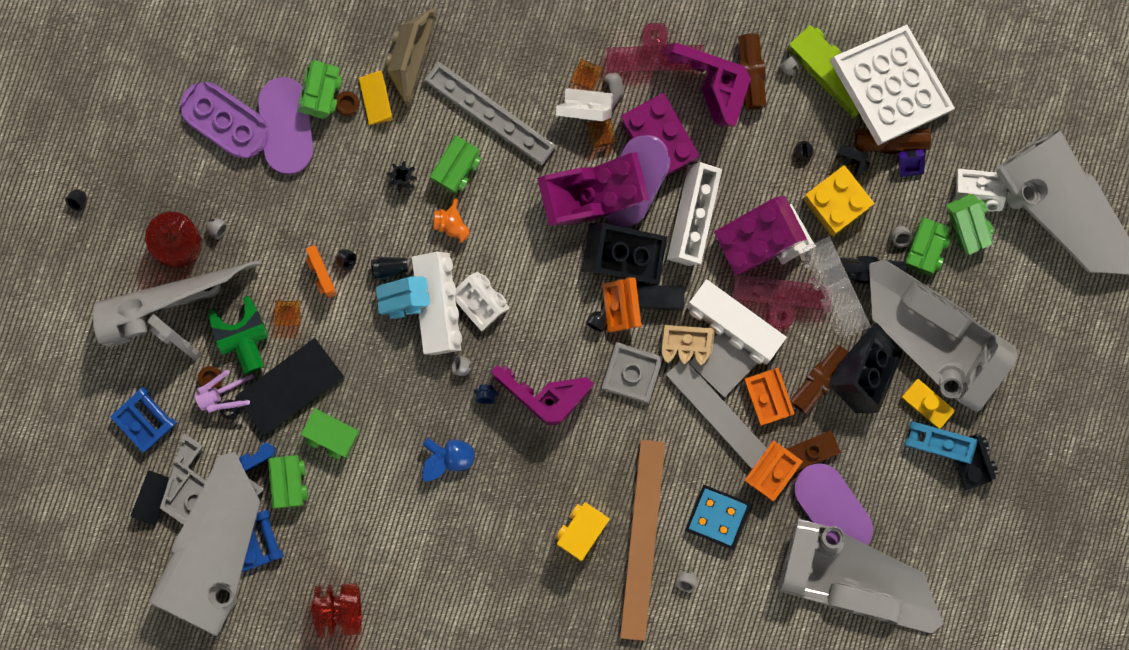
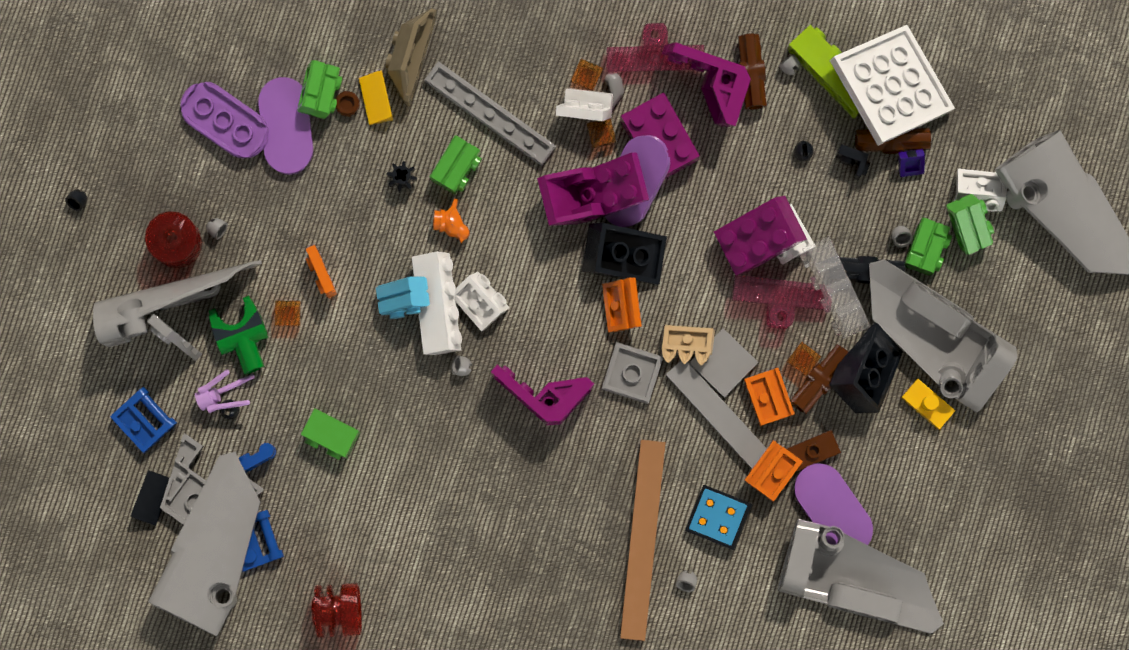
(207, 374): reddish brown tile -> none
(286, 481): bright green brick -> none
(290, 386): black tile -> none
(350, 261): black hinge -> none
(388, 267): black cone -> none
(454, 456): blue piece -> none
(485, 394): dark blue plate -> none
(582, 531): yellow brick -> none
(597, 321): black hinge -> none
(660, 297): black slope -> none
(694, 214): white brick -> none
(737, 322): white brick -> none
(803, 359): none -> clear orange plate
(838, 201): yellow brick -> none
(941, 442): dark azure plate -> none
(981, 468): black bracket -> none

